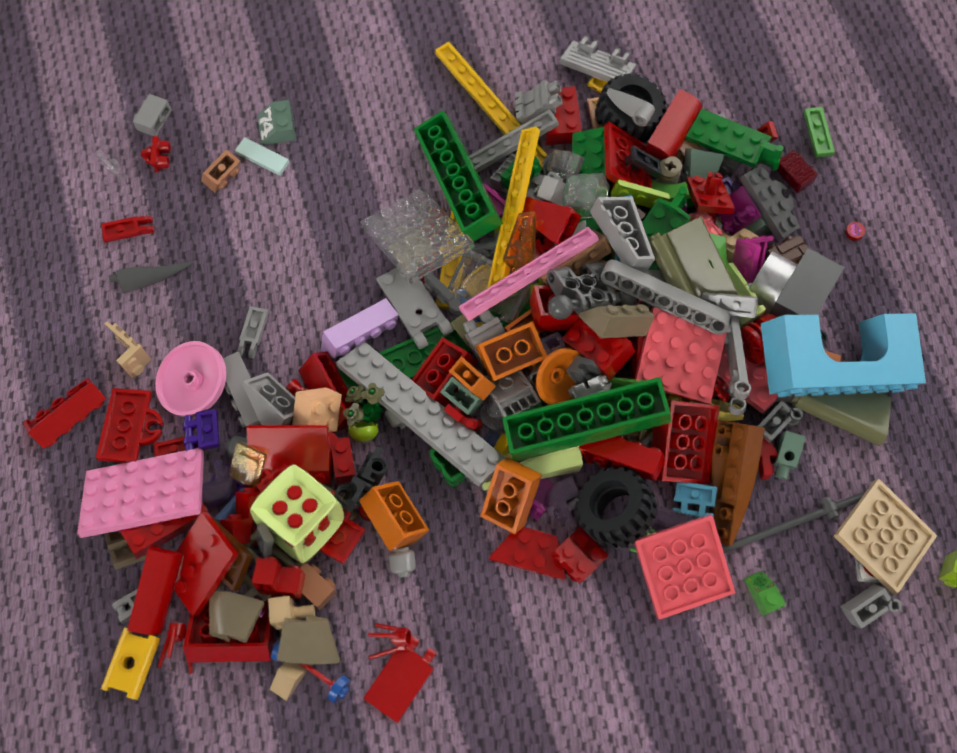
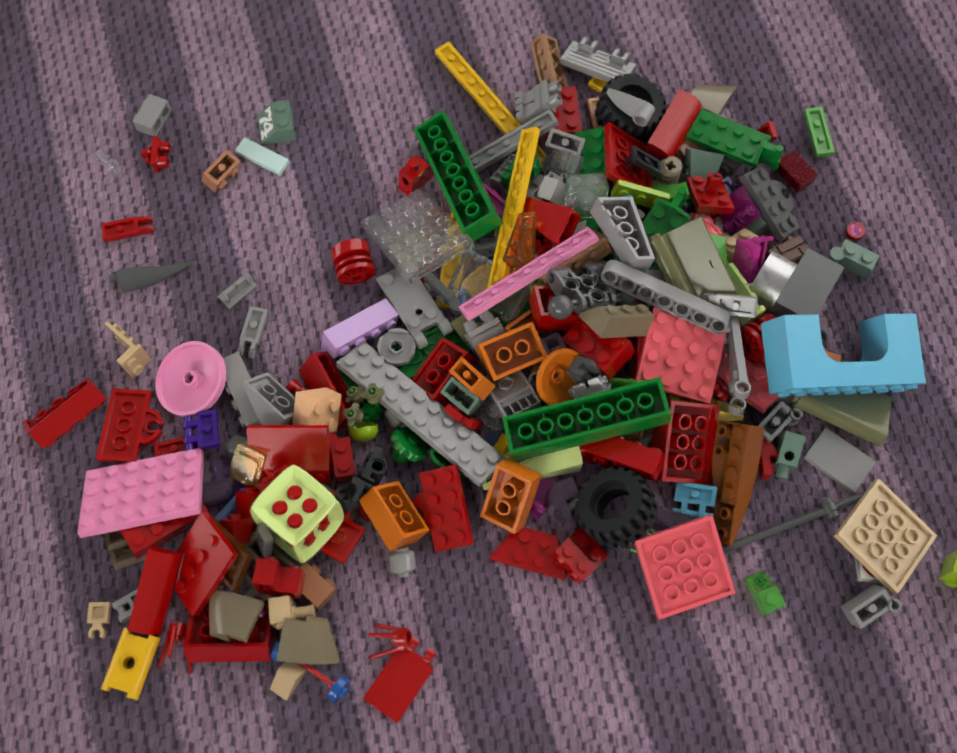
(98, 615): none -> tan plate
(237, 290): none -> light grey hinge
(352, 261): none -> red wheel
(404, 339): none -> light grey plate
(407, 446): none -> green plant
(416, 173): none -> red torso
(444, 508): none -> red plate
(544, 62): none -> medium nougat fence
(564, 141): none -> light grey slope
(713, 96): none -> dark tan slope
(839, 460): none -> light grey tile
(854, 258): none -> sand green hinge

